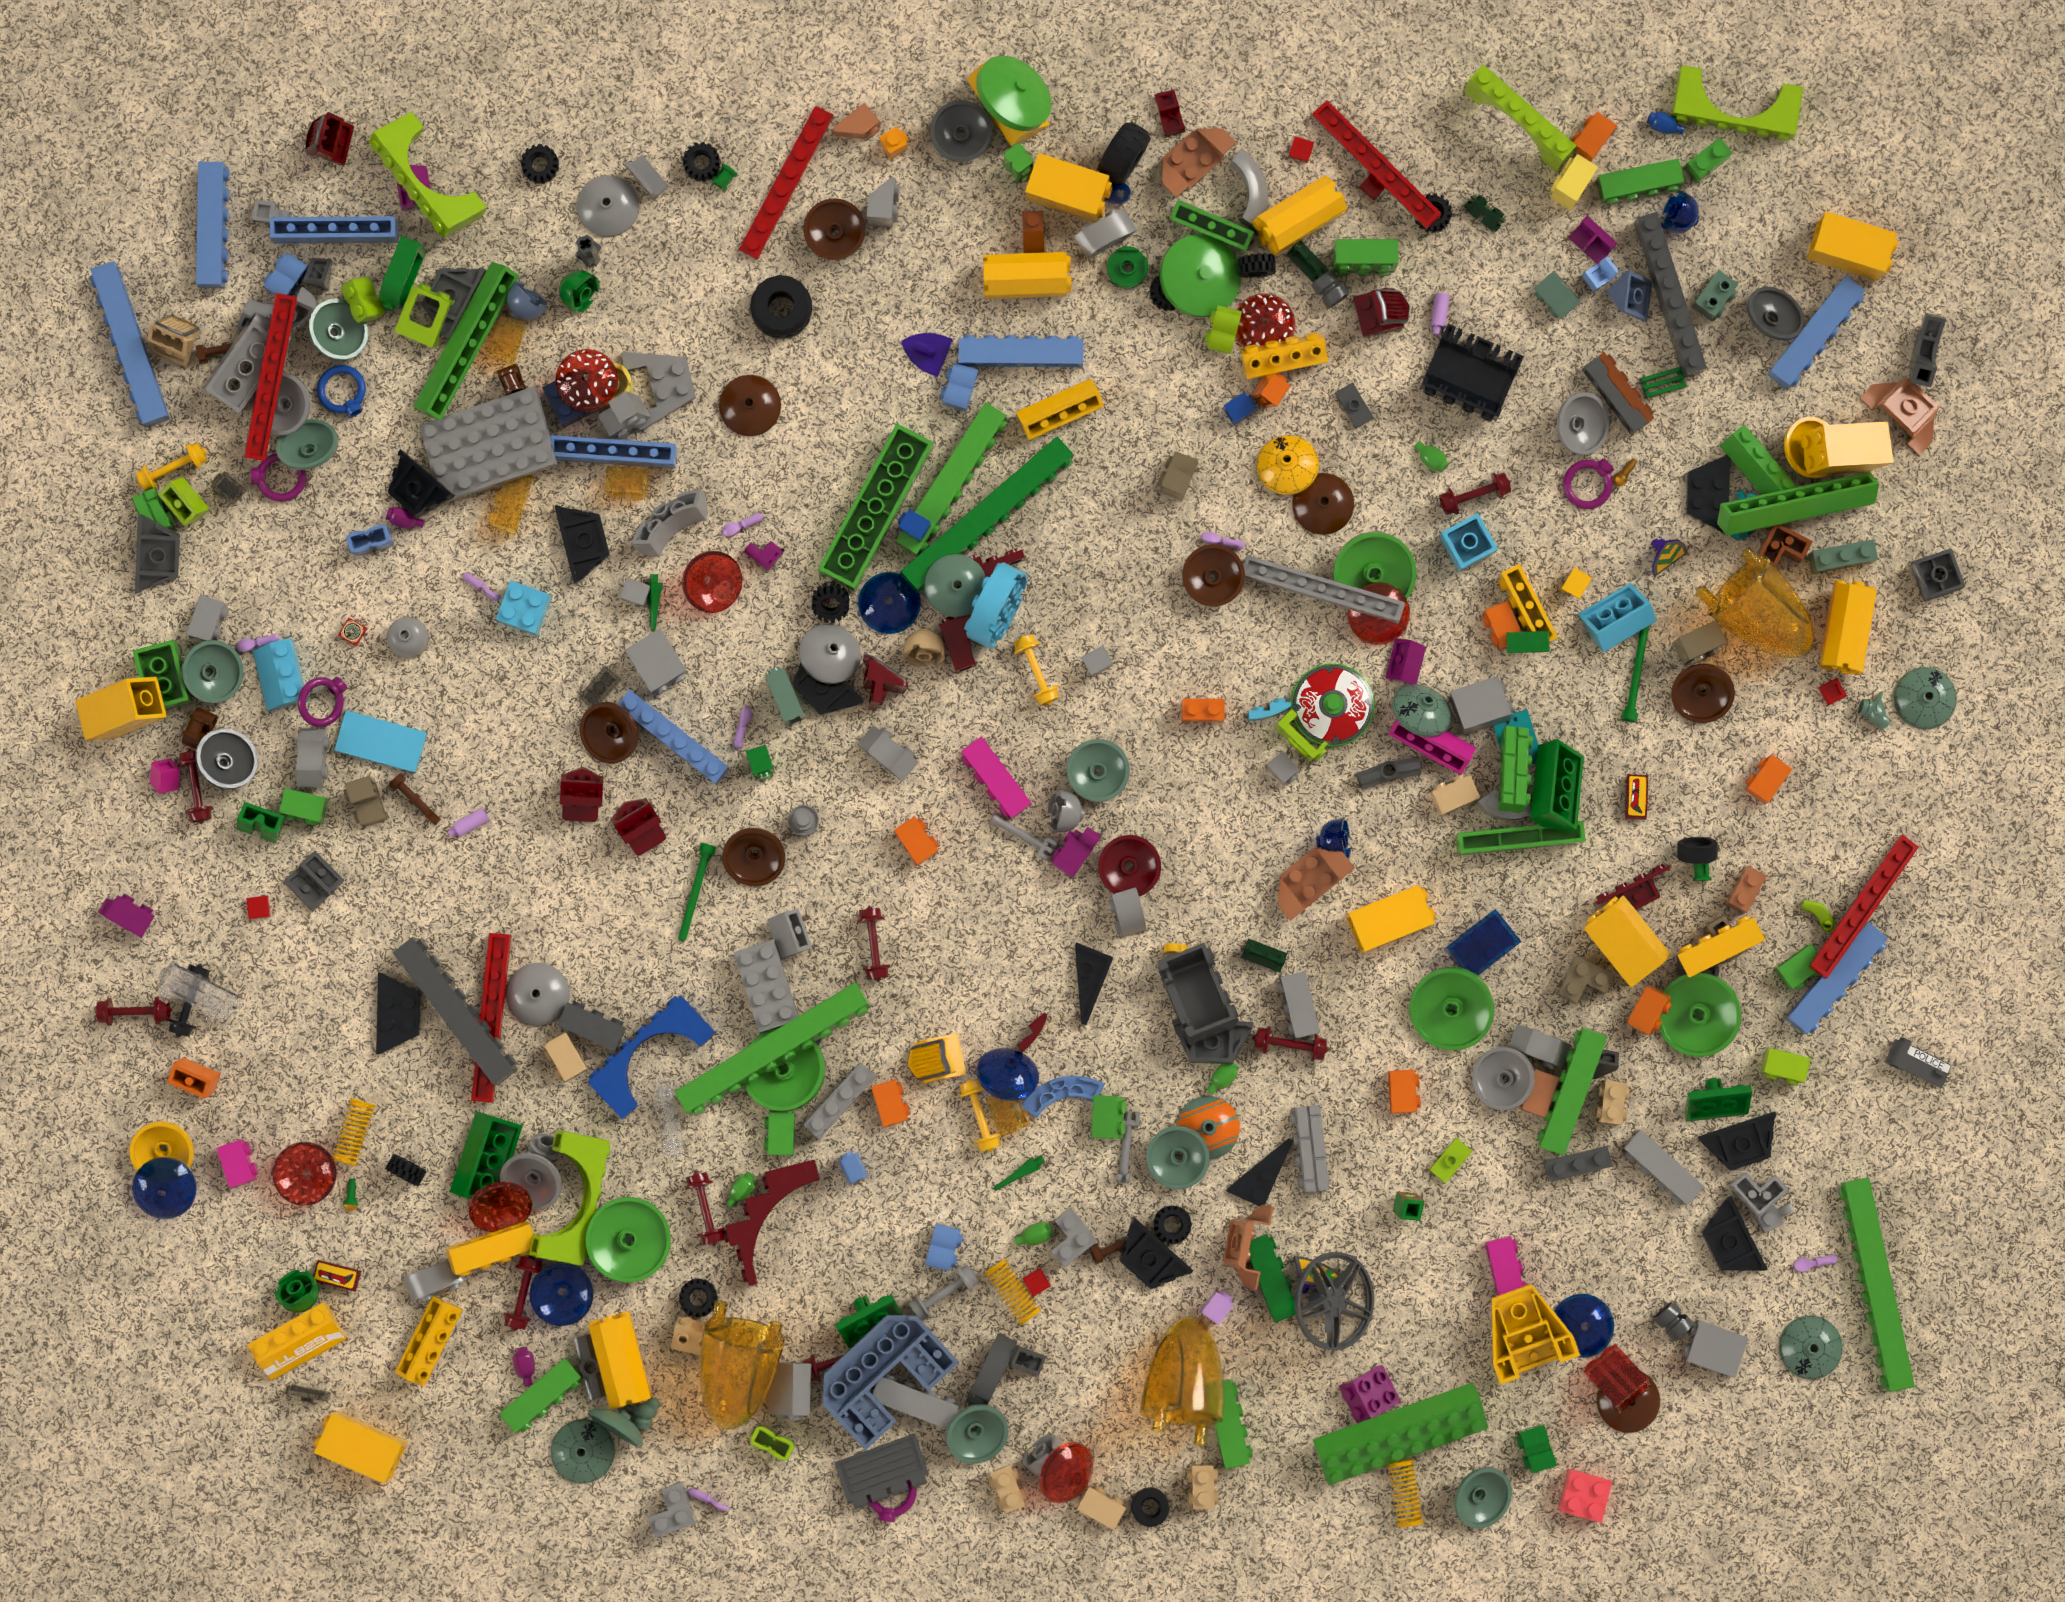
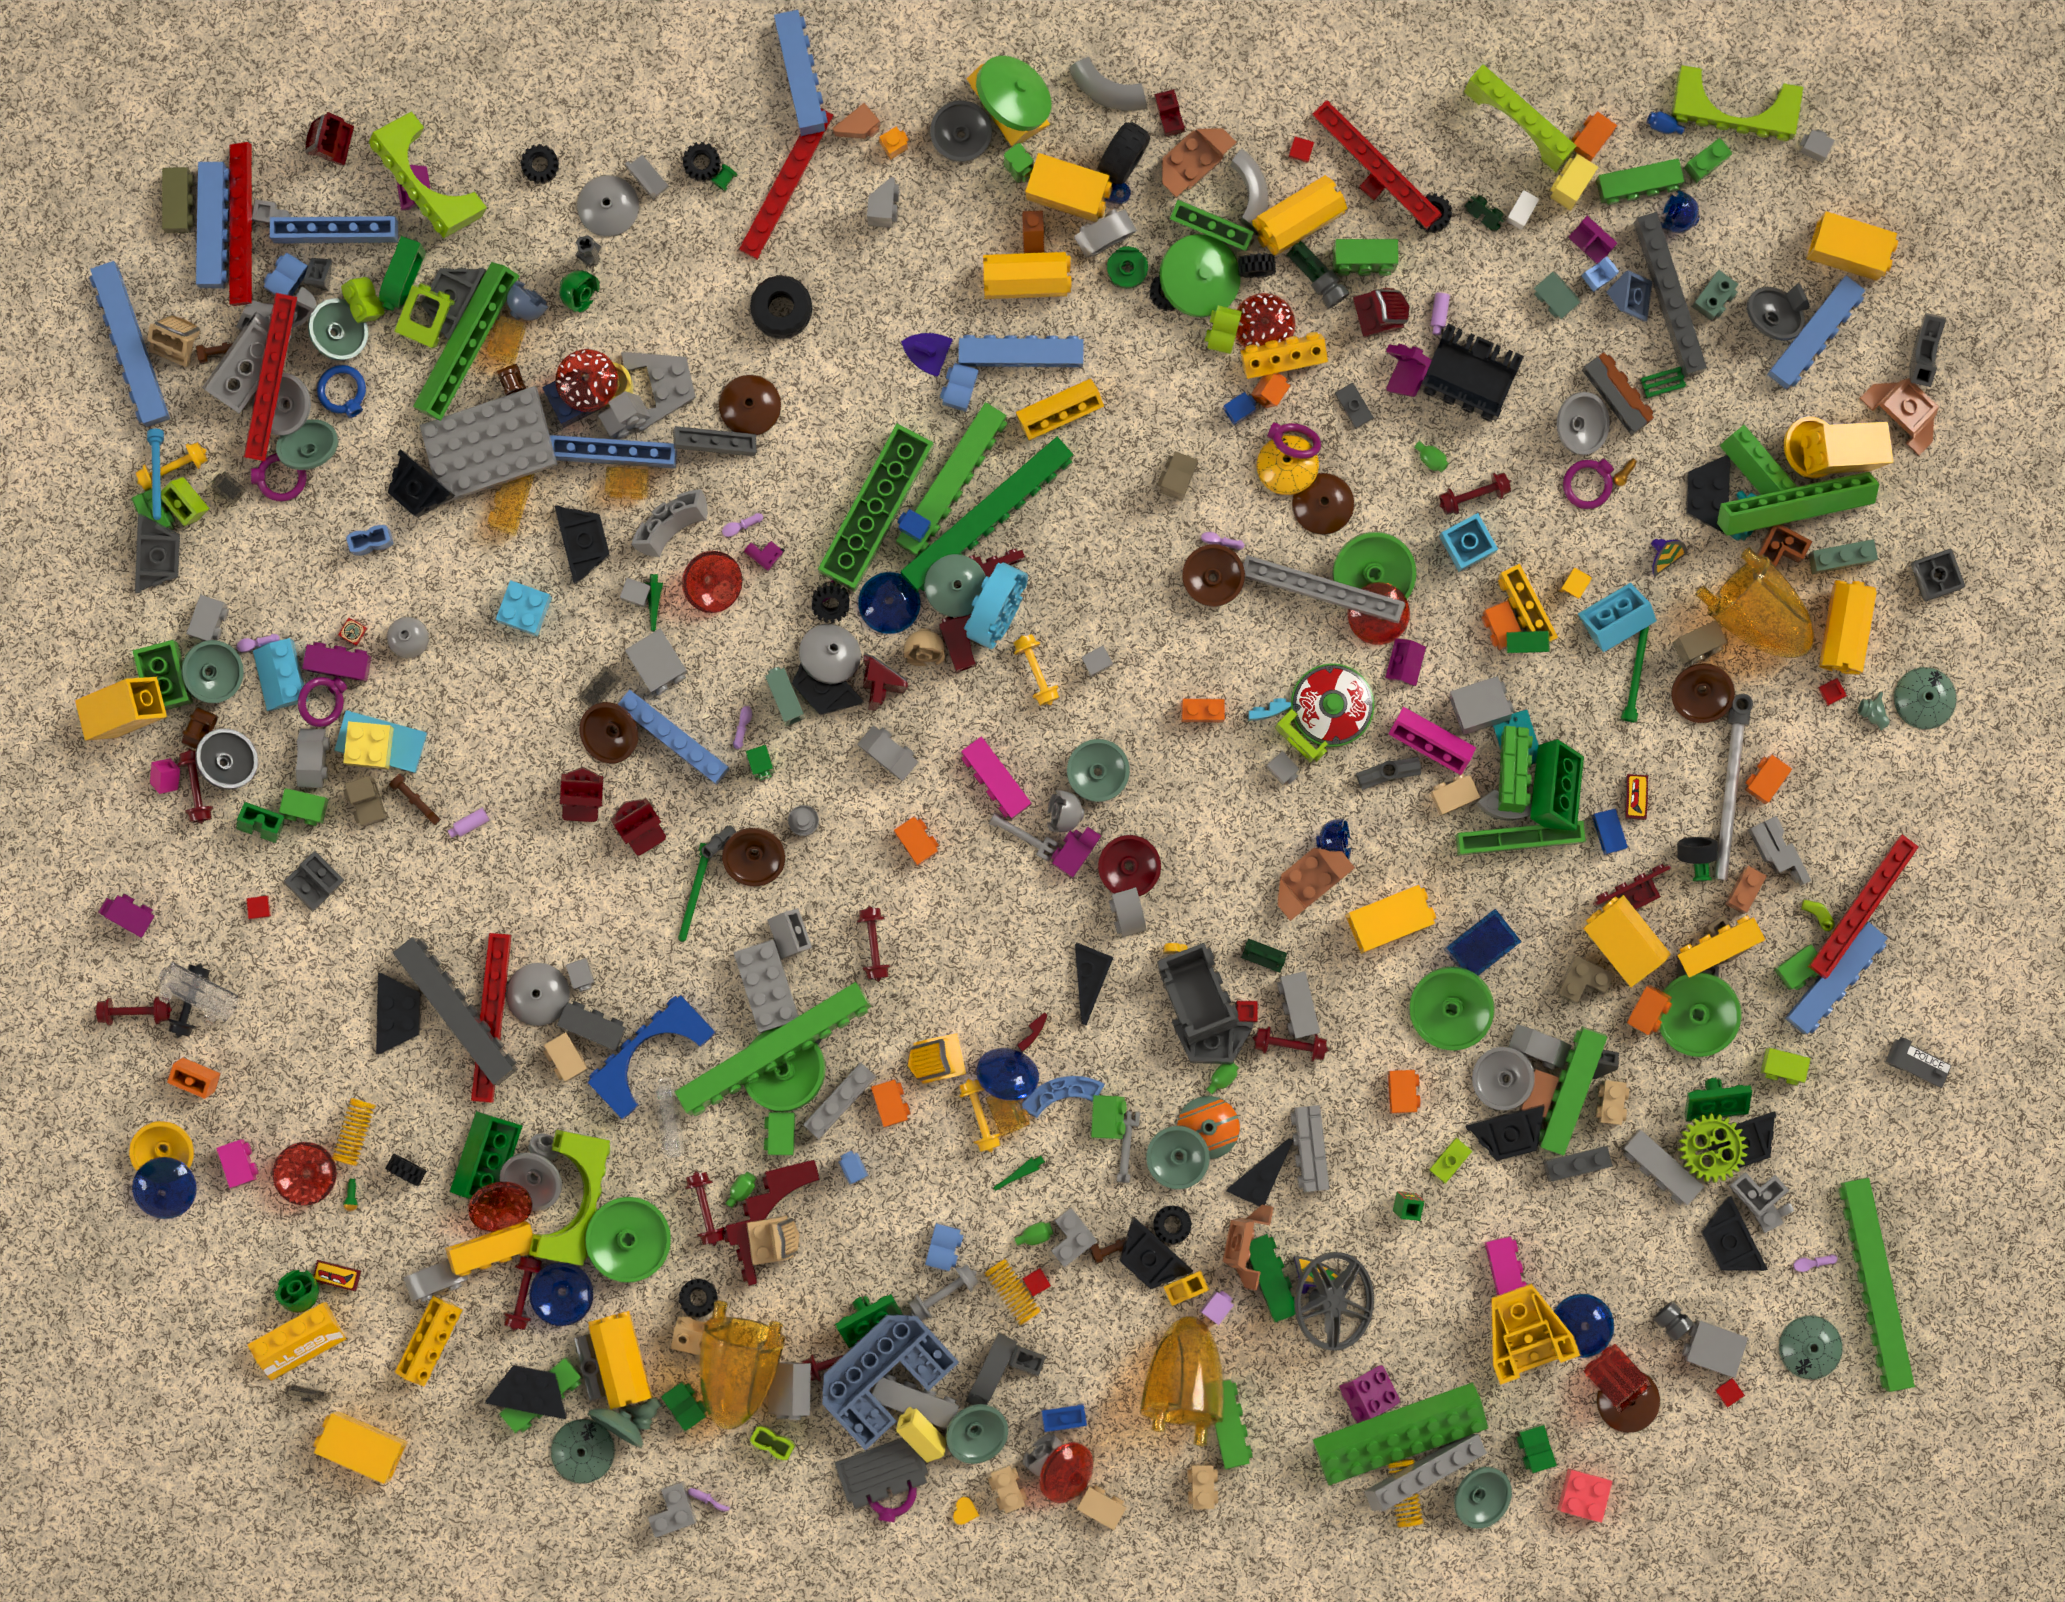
(155, 438): none -> dark azure piece
(177, 200): none -> olive brick
(240, 224): none -> red plate
(337, 661): none -> magenta brick
(368, 745): none -> light yellow brick
(403, 518): magenta plant -> none
(480, 585): lavender piece -> none
(524, 1365): magenta plant -> none
(530, 1392): none -> black wing
(580, 974): none -> light grey brick
(684, 1405): none -> green brick
(714, 441): none -> dark grey plate
(717, 842): none -> dark grey pin
(772, 1239): none -> tan piece
(799, 72): none -> medium blue brick
(832, 215): reddish brown dish -> none
(921, 1435): none -> light yellow brick
(965, 1511): none -> yellow tile
(1064, 1418): none -> blue panel
(1106, 91): none -> light grey brick
(1152, 1520): black tyre -> none
(1186, 1288): none -> yellow brick
(1247, 1011): none -> red tile
(1276, 433): none -> magenta piece
(1409, 370): none -> magenta bracket
(1421, 710): sand green dish -> none
(1424, 1472): none -> light grey brick
(1510, 1133): none -> black wing
(1522, 210): none -> white piece
(1609, 831): none -> blue panel
(1718, 1166): none -> lime gear
(1729, 1392): none -> red tile
(1739, 720): none -> flat silver piece
(1774, 851): none -> light grey plate
(1798, 298): none -> dark grey slope
(1816, 145): none -> light grey brick

